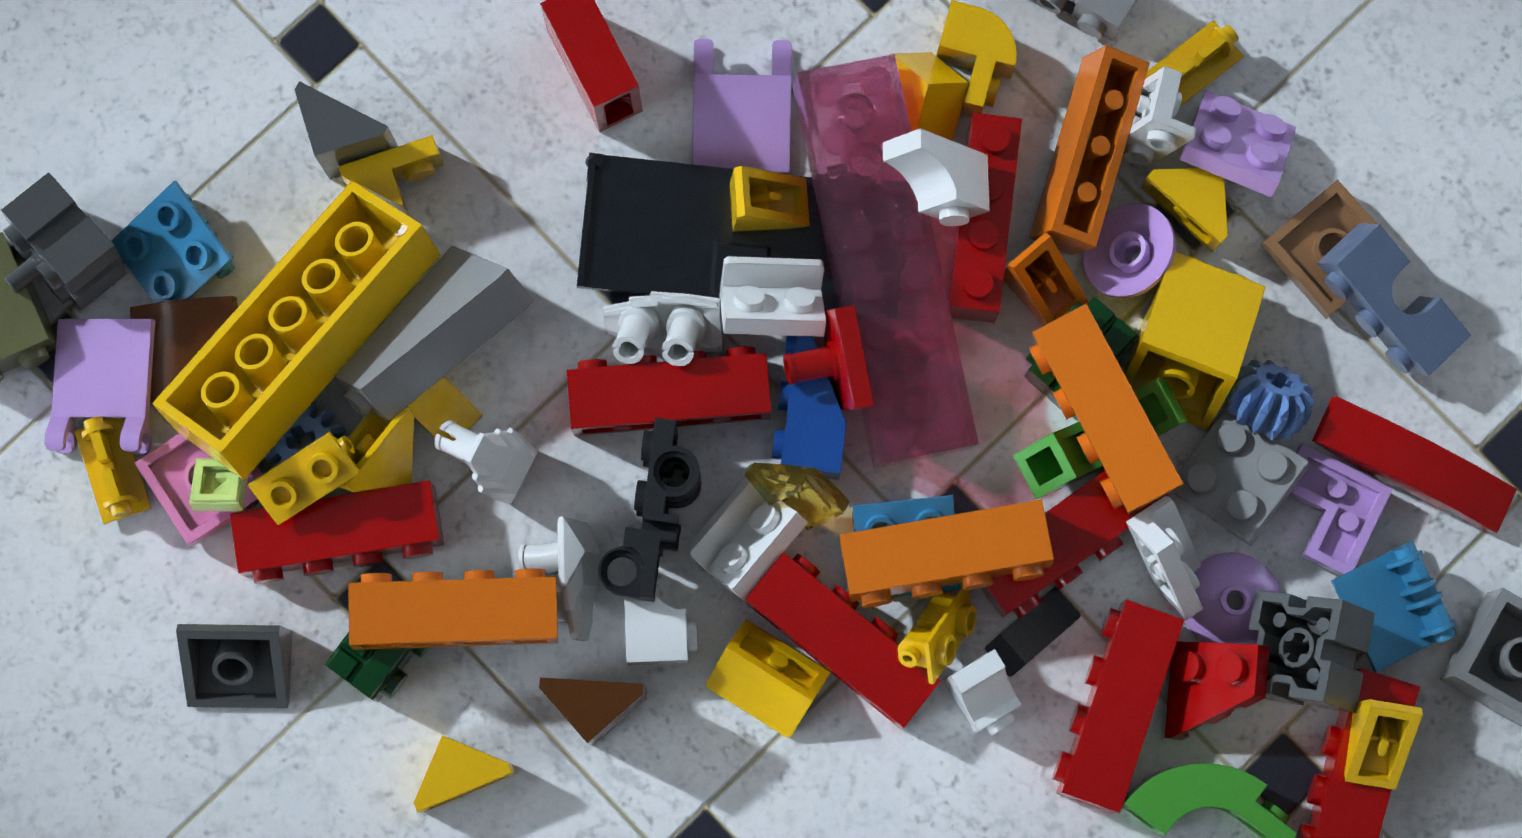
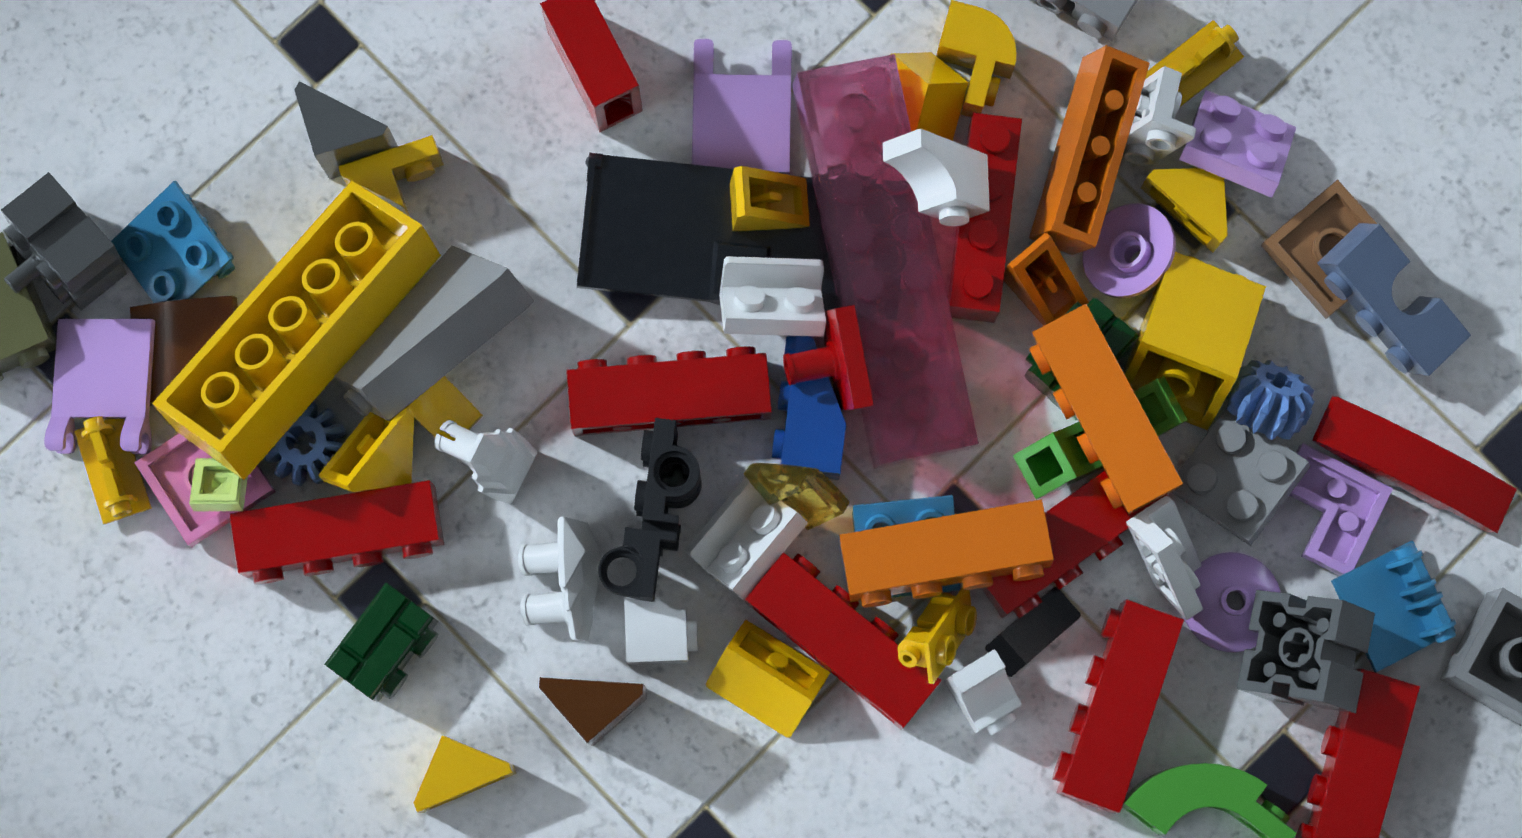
(235, 665): dark grey slope -> none
(305, 477): yellow hinge -> none
(453, 612): orange brick -> none
(667, 323): white connector -> none
(1212, 682): red wing -> none
(1380, 742): yellow slope -> none

